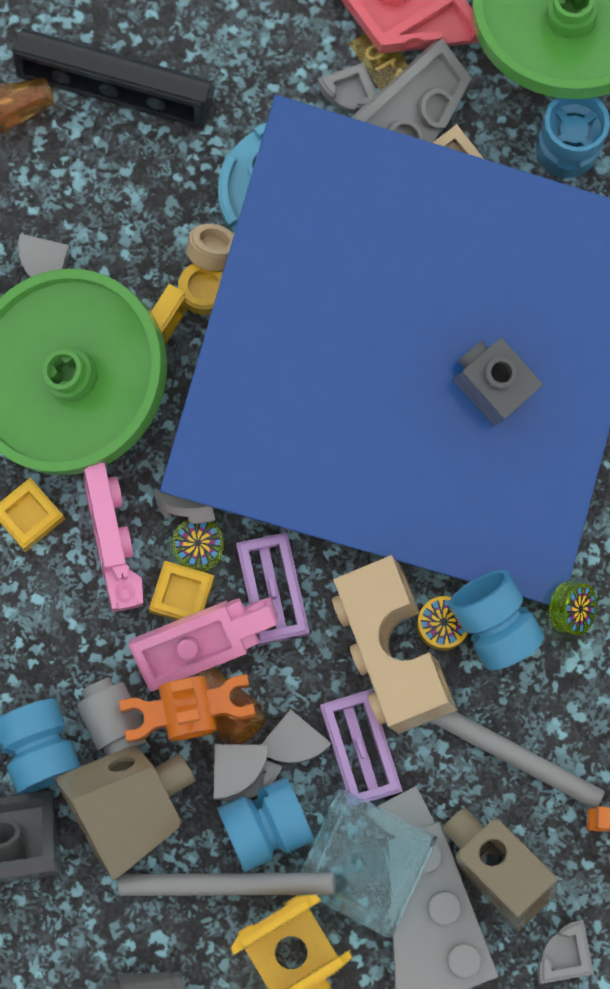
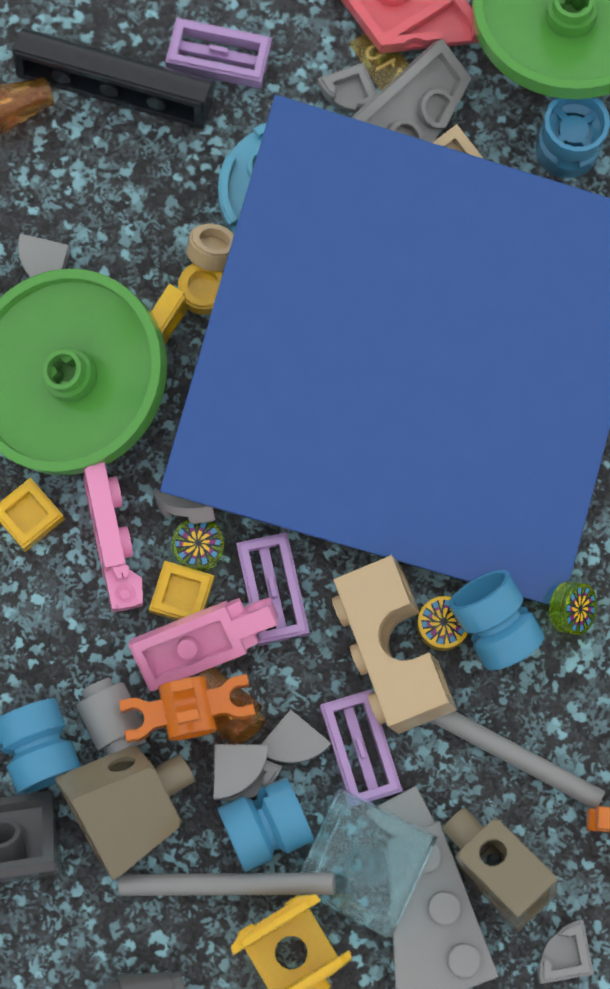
(217, 70): none -> lavender tile
(496, 380): dark grey brick -> none

